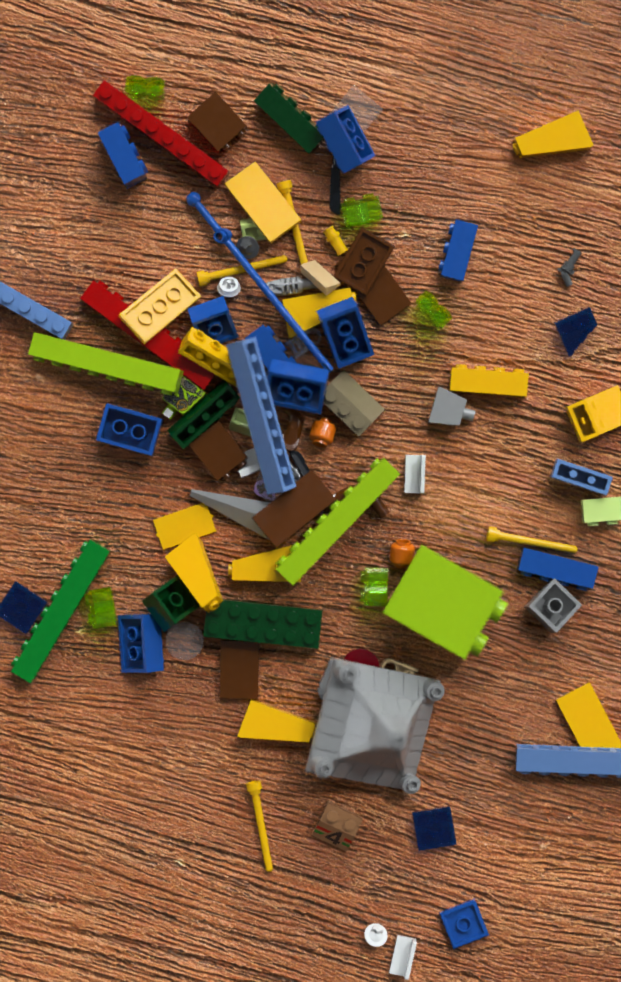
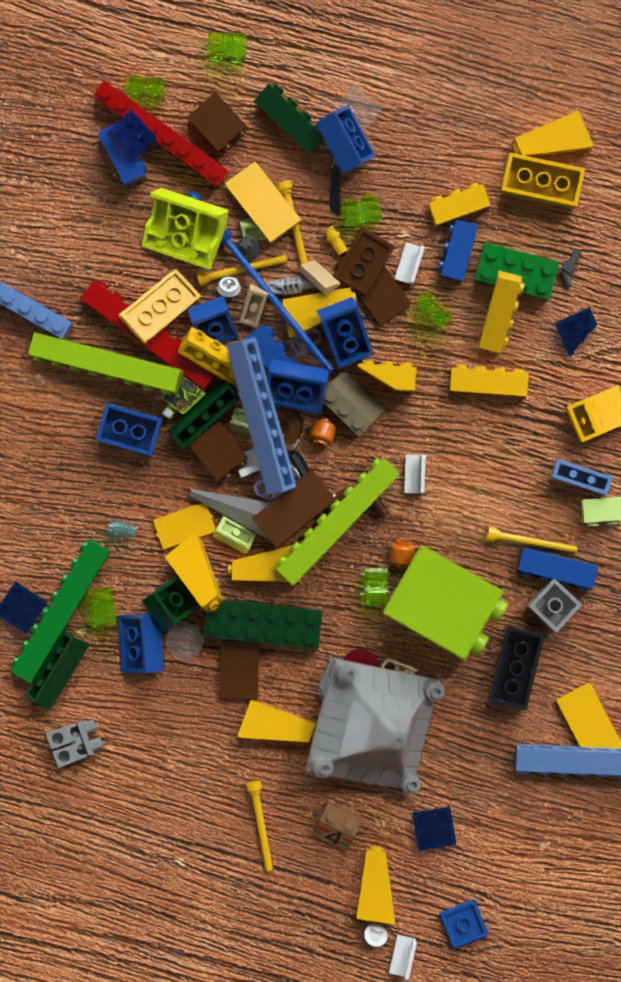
(60, 666): none -> dark green brick
(79, 740): none -> light grey hips
(121, 529): none -> clear light blue cone
(131, 136): none -> clear blue plate
(184, 228): none -> neon yellow piece
(227, 46): none -> clear neon green brick
(234, 535): none -> yellowish green slope
(253, 306): none -> tan slope
(375, 890): none -> yellow slope
(395, 377): none -> yellow slope
(409, 263): none -> white panel
(449, 409): light grey torso -> none
(459, 204): none -> yellow brick
(500, 312): none -> yellow brick
(515, 667): none -> black brick
(536, 272): none -> green brick
(542, 180): none -> yellow brick

